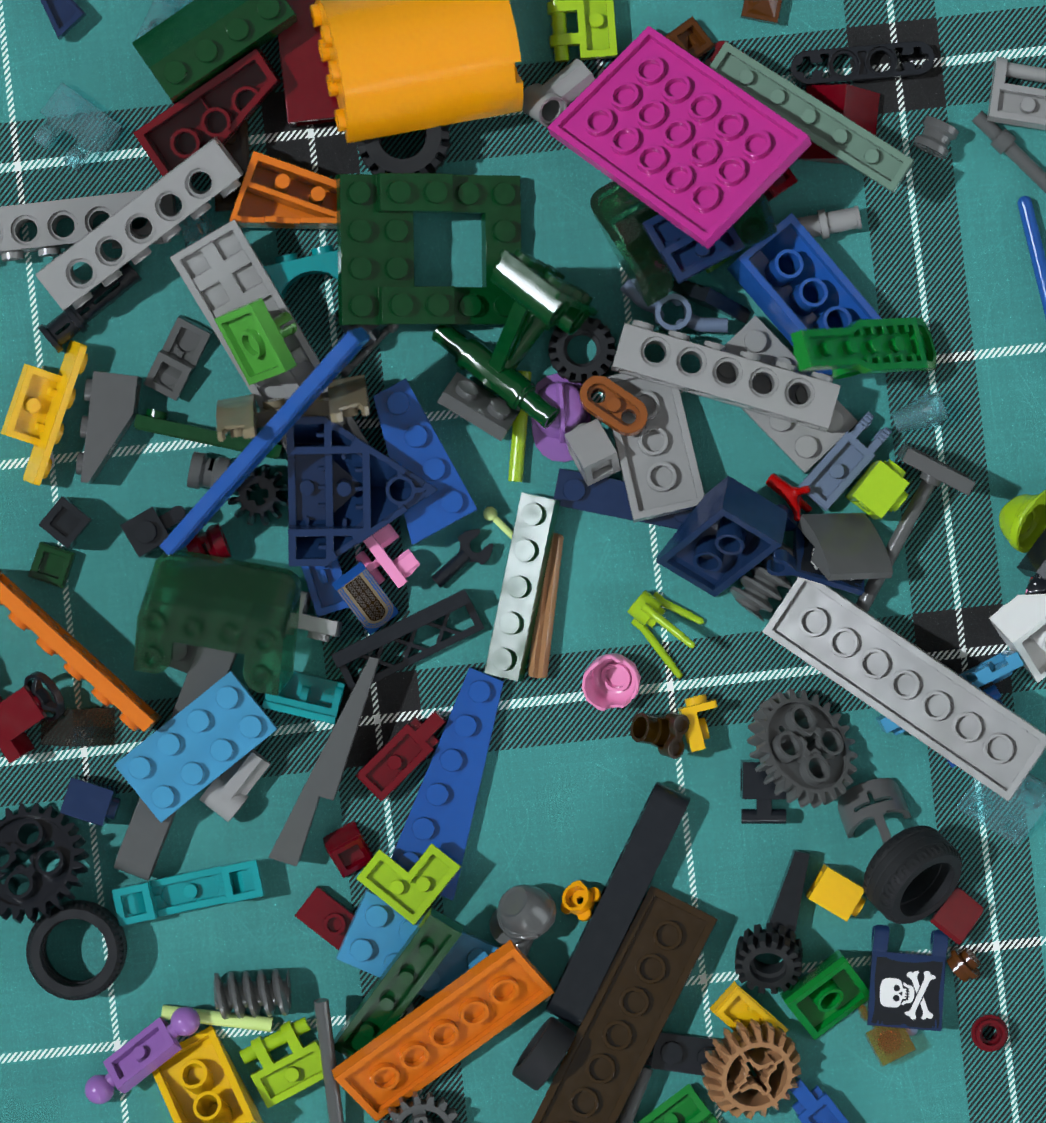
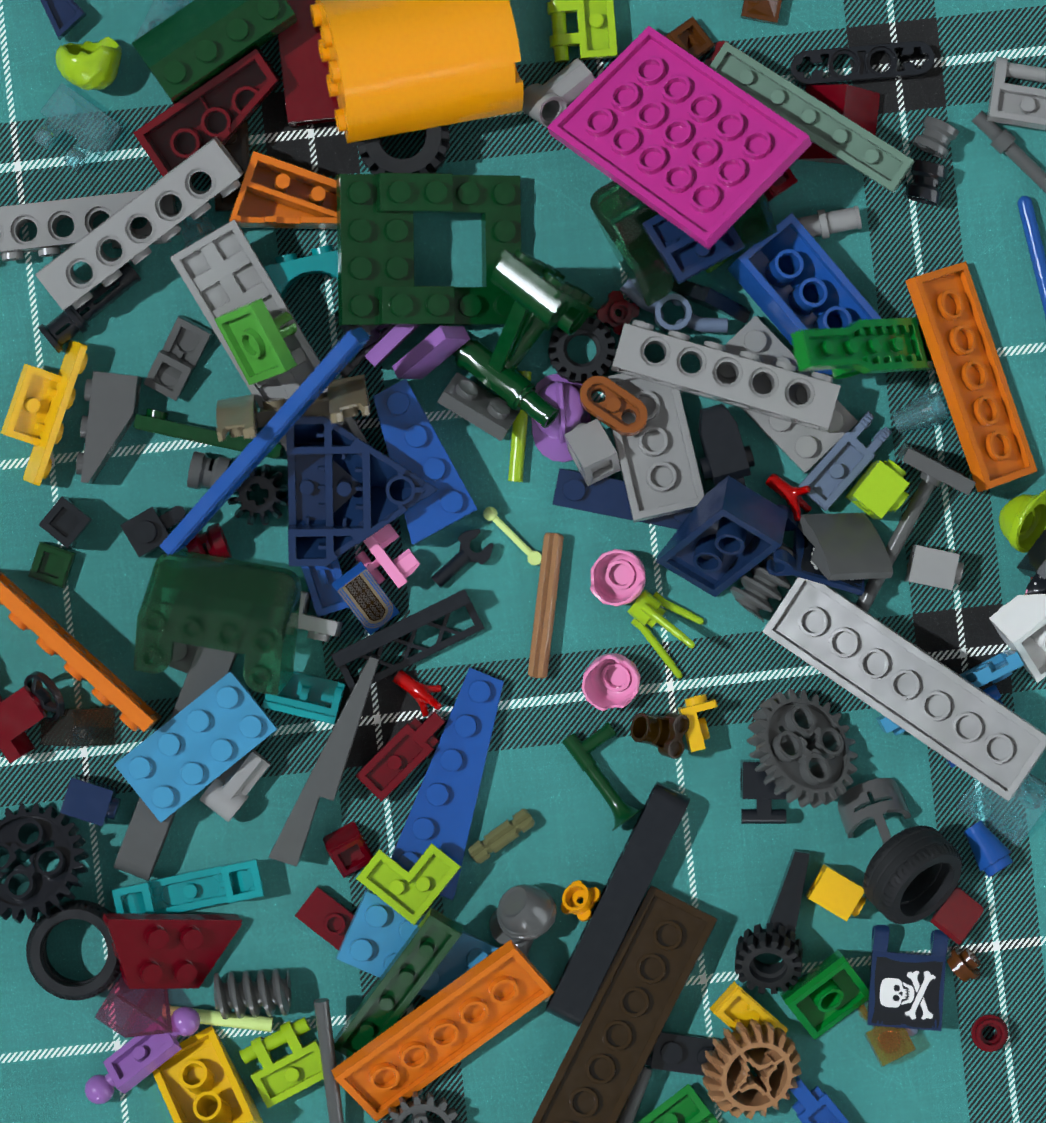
(90, 64): none -> lime hair
(136, 1011): none -> clear pink slope
(169, 948): none -> dark red wing
(390, 343): none -> medium lavender tile
(418, 691): none -> red bar
(431, 352): none -> medium lavender tile
(501, 836): none -> olive axle
(522, 586): plate -> none
(543, 1053): black tyre -> none
(581, 753): none -> dark green piece
(607, 311): none -> dark red plate
(617, 577): none -> bright pink hair
(722, 446): none -> black hinge
(927, 179): none -> black wheel
(934, 568): none -> light grey brick
(971, 376): none -> orange plate
(987, 849): none -> blue cone

